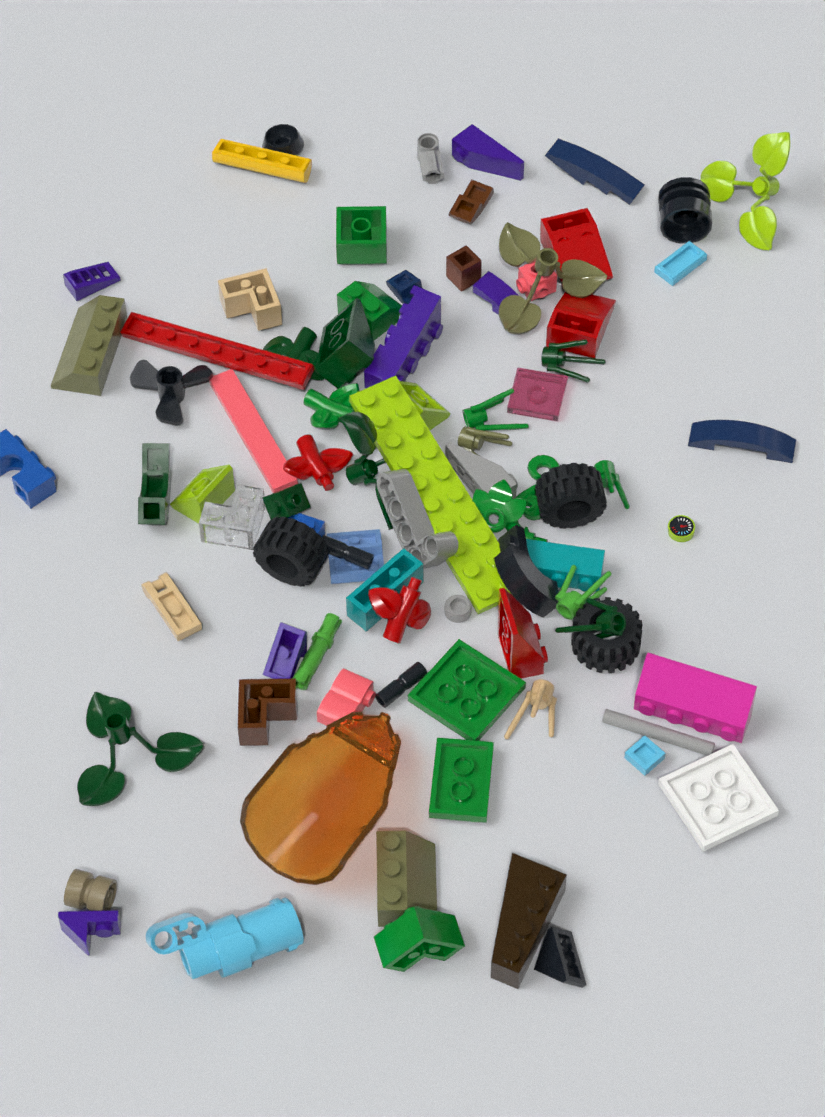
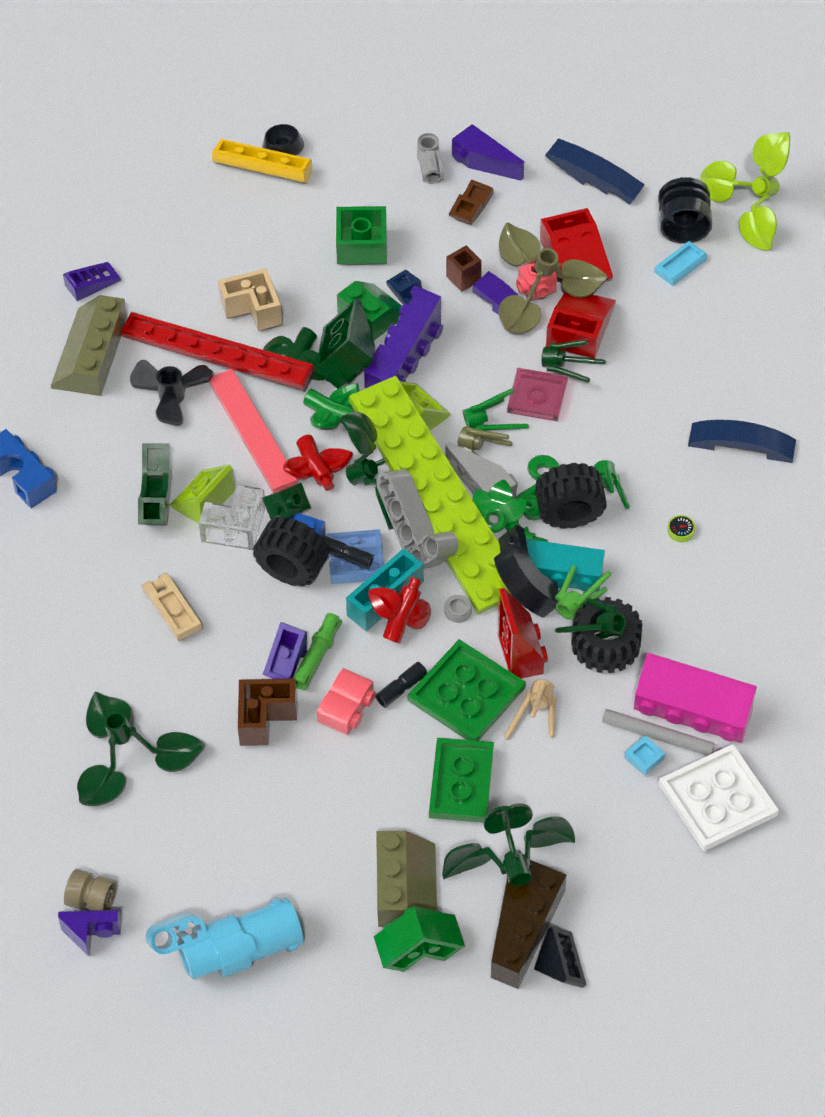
(322, 798): clear orange windscreen -> none
(515, 865): none -> dark green plant

